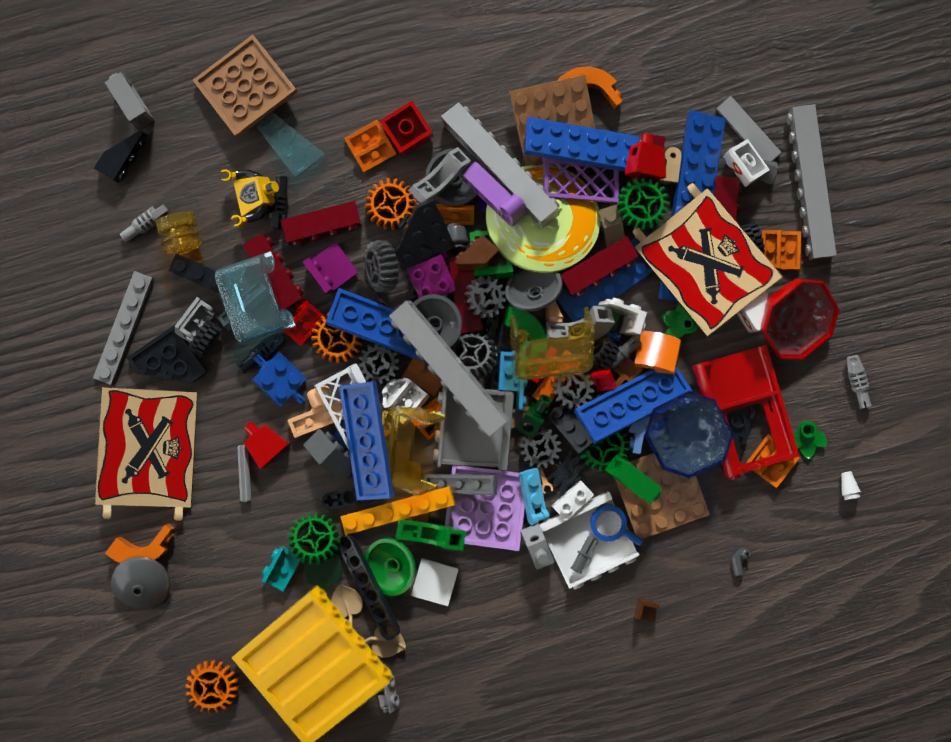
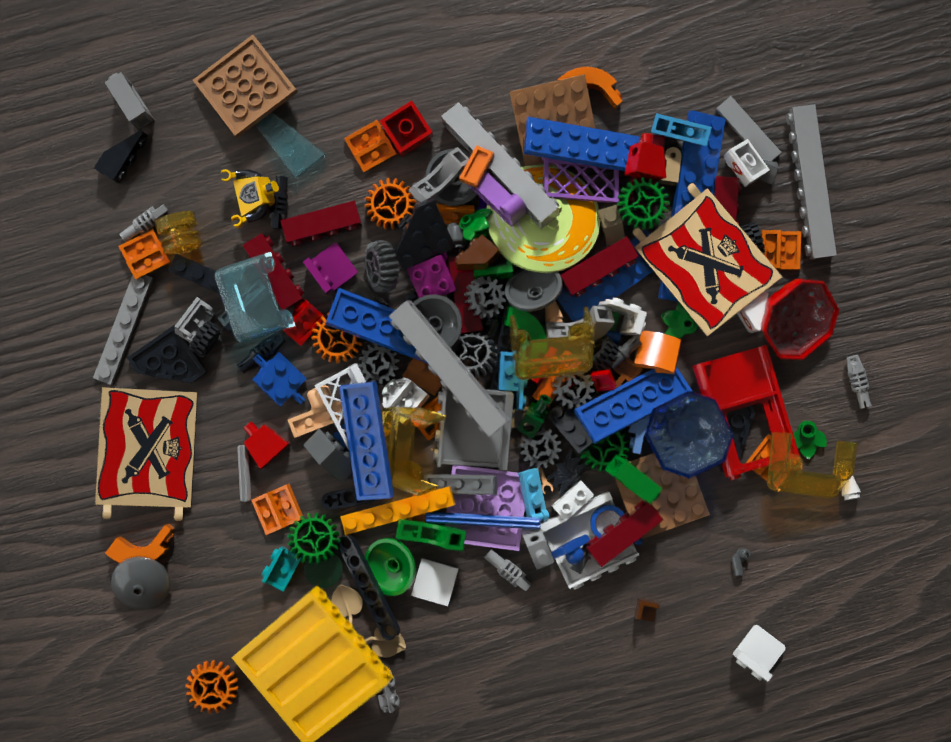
(144, 254): none -> orange slope
(277, 509): none -> orange slope
(474, 223): none -> green plate
(476, 166): none -> orange tile
(483, 520): none -> blue axle
(508, 570): none -> light grey hinge
(572, 550): none -> blue tile
(624, 533): none -> dark red brick
(681, 130): none -> dark azure slope
(759, 652): none -> white bracket
(786, 471): none -> clear yellow windscreen

